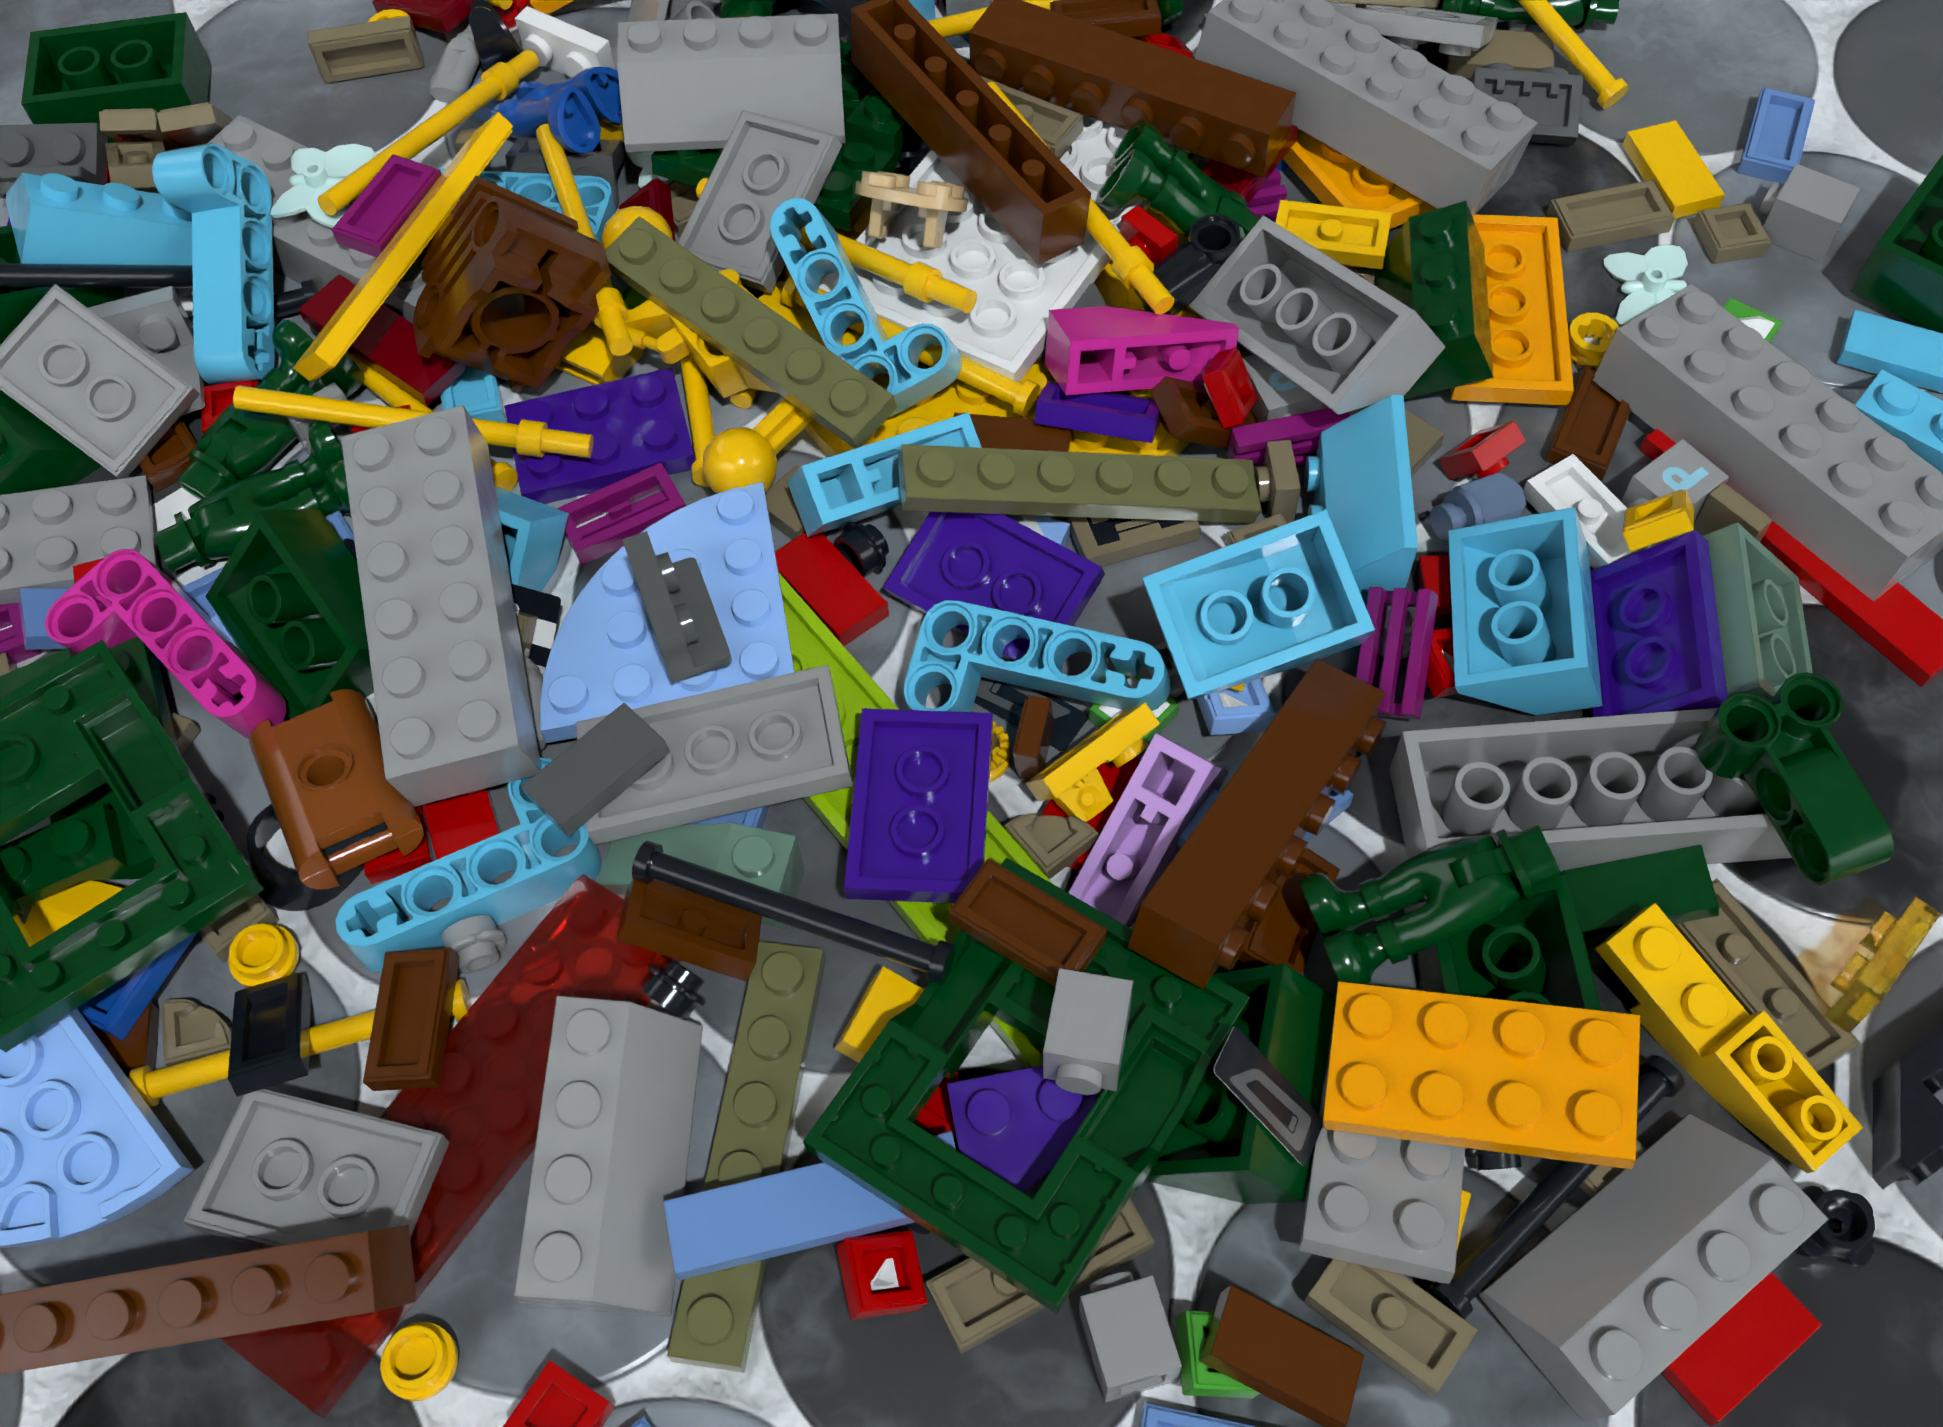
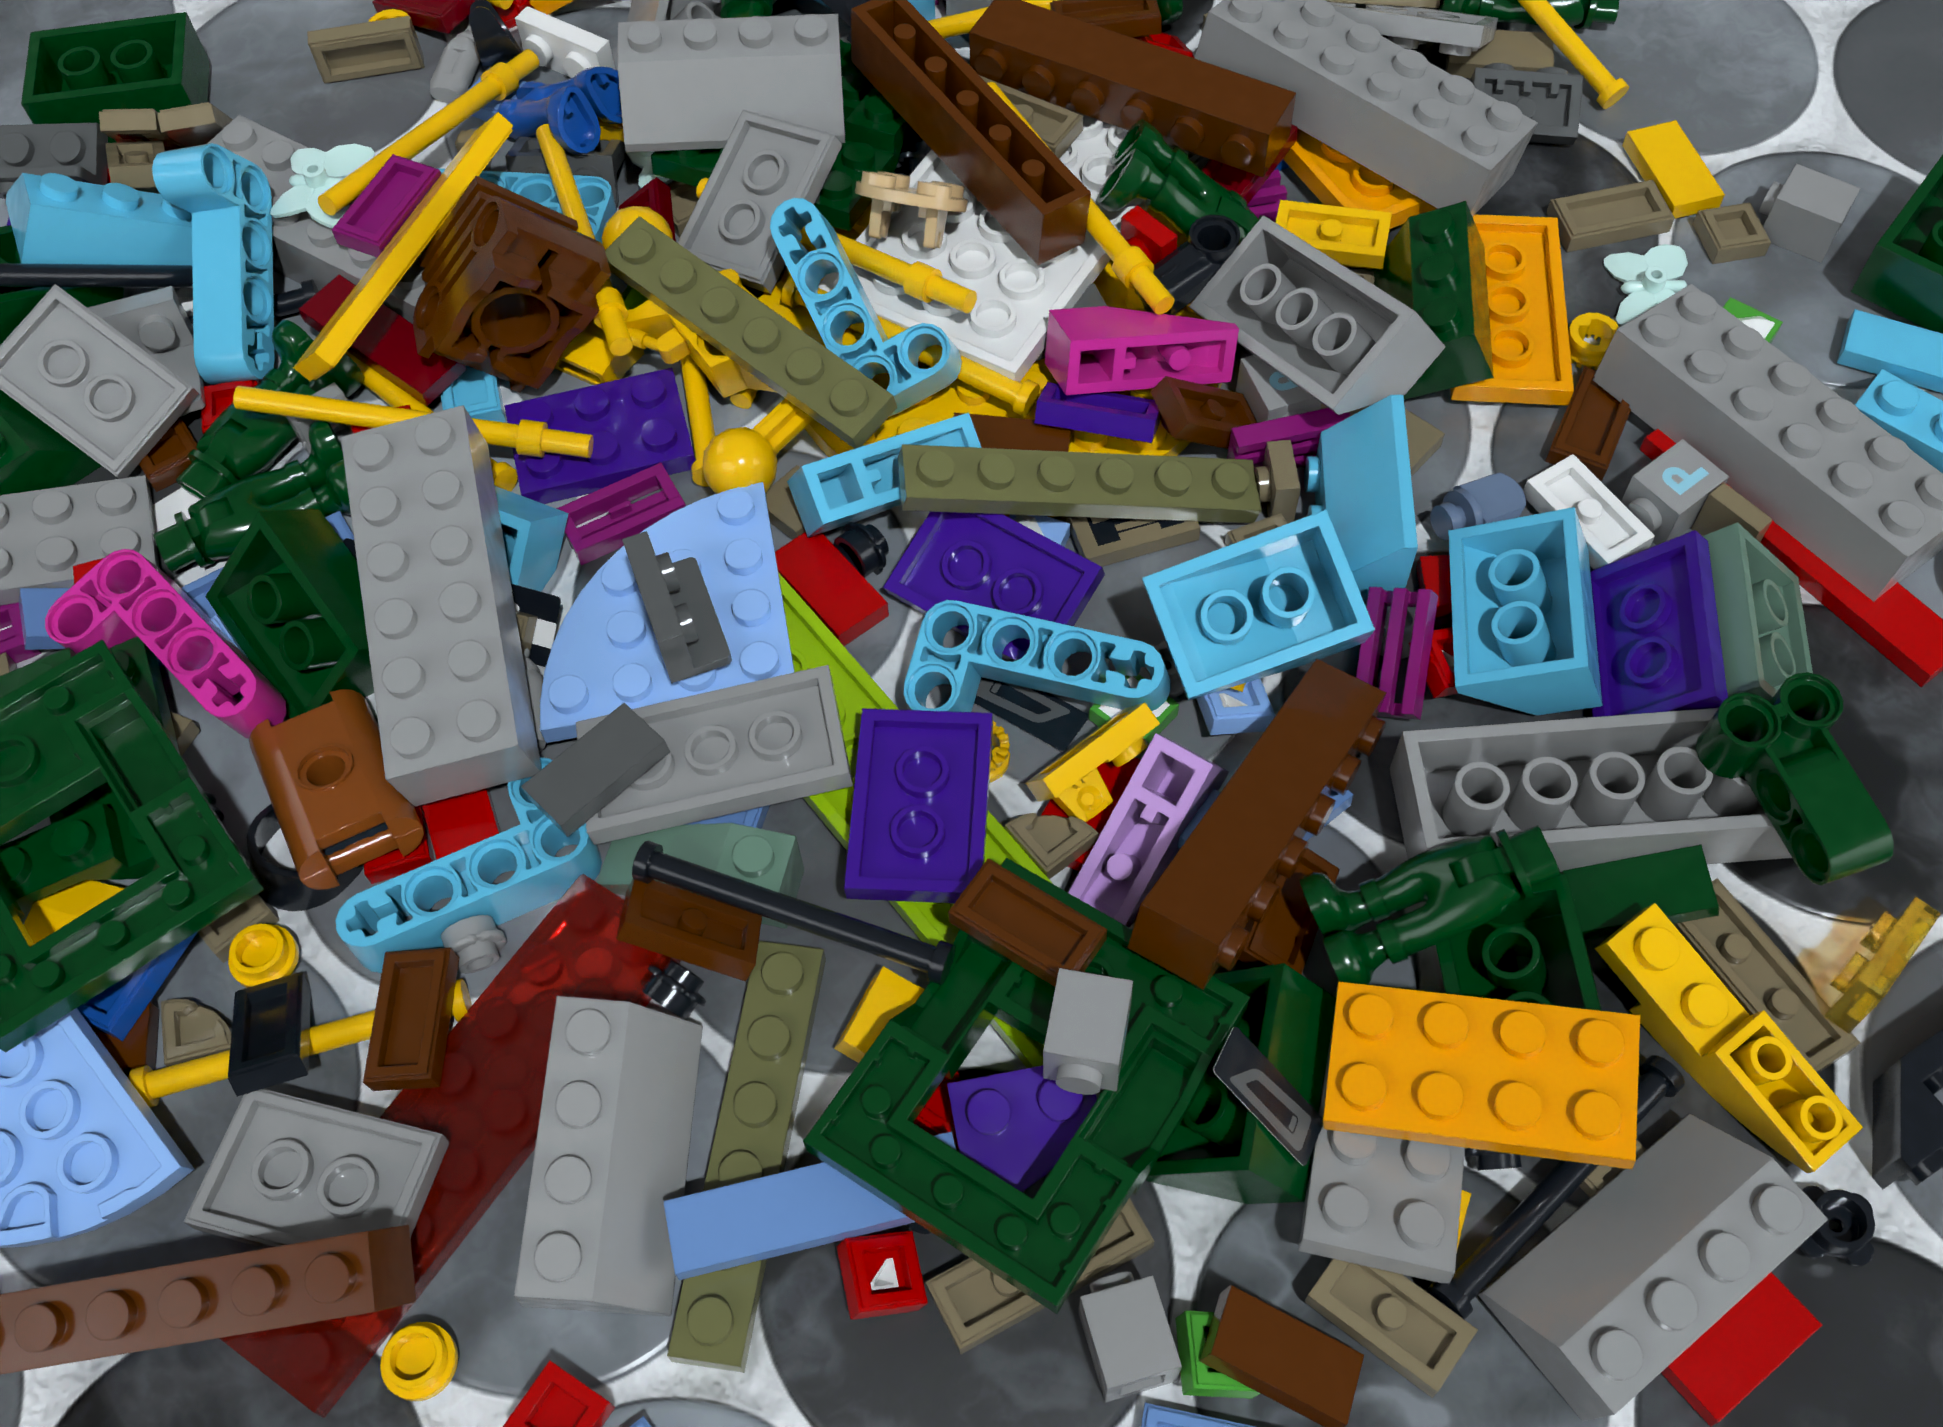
(1033, 737): reddish brown tile -> none
(1229, 387): red tile -> none
(1483, 452): red plate -> none
(1658, 520): yellow tile -> none
(1776, 135): medium blue tile -> none

